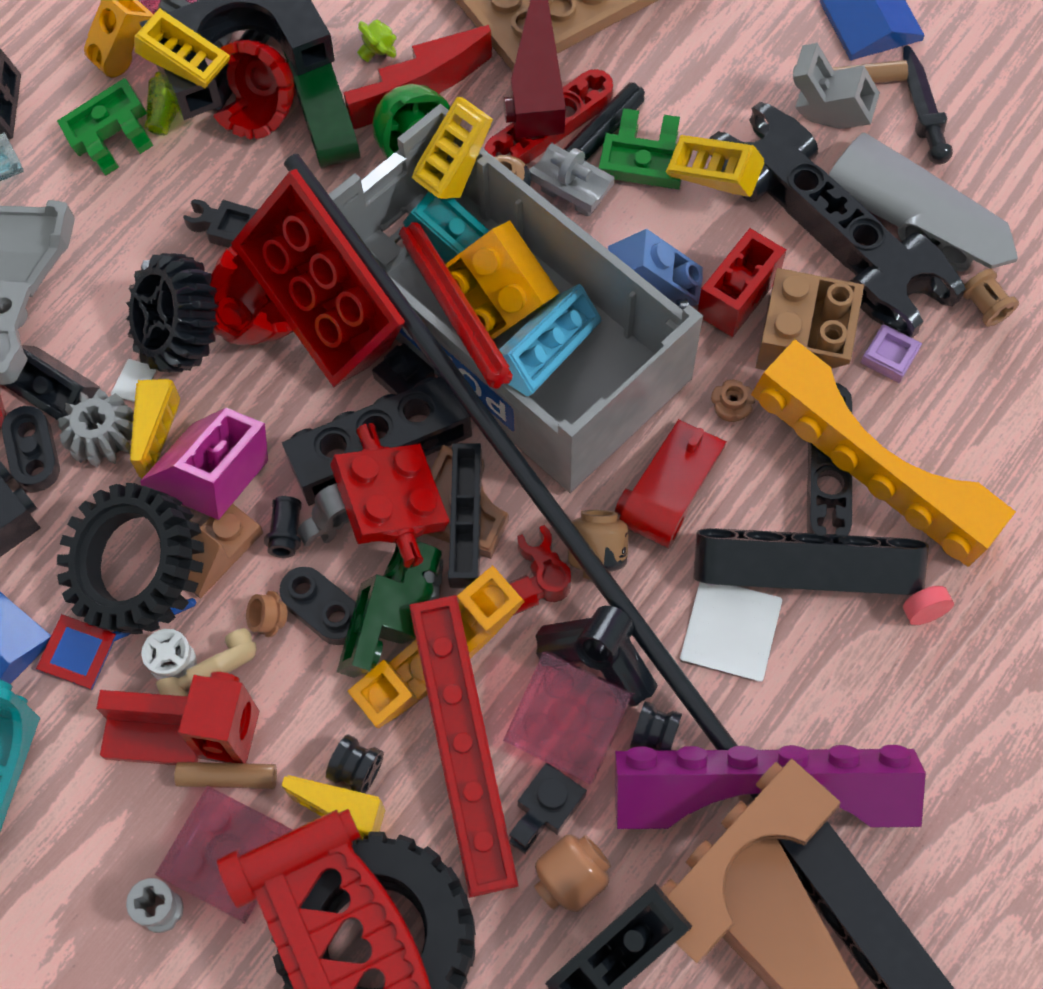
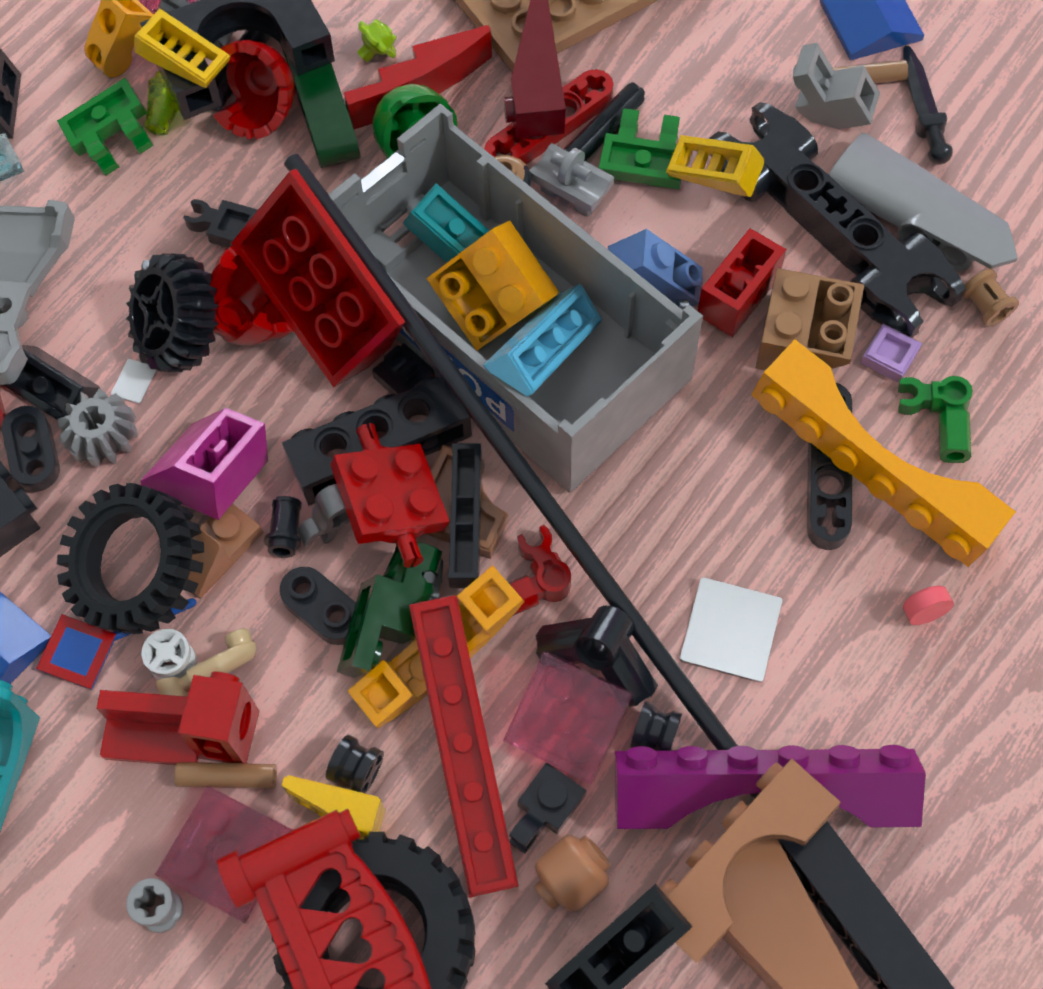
(153, 415): yellow slope -> none
(266, 613): nougat plate -> none
(434, 170): yellow slope -> none
(456, 306): red axle -> none
(605, 536): medium nougat head -> none
(670, 484): red door -> none
(730, 410): nougat plate -> none
(810, 561): black beam -> none
(951, 400): none -> green bar

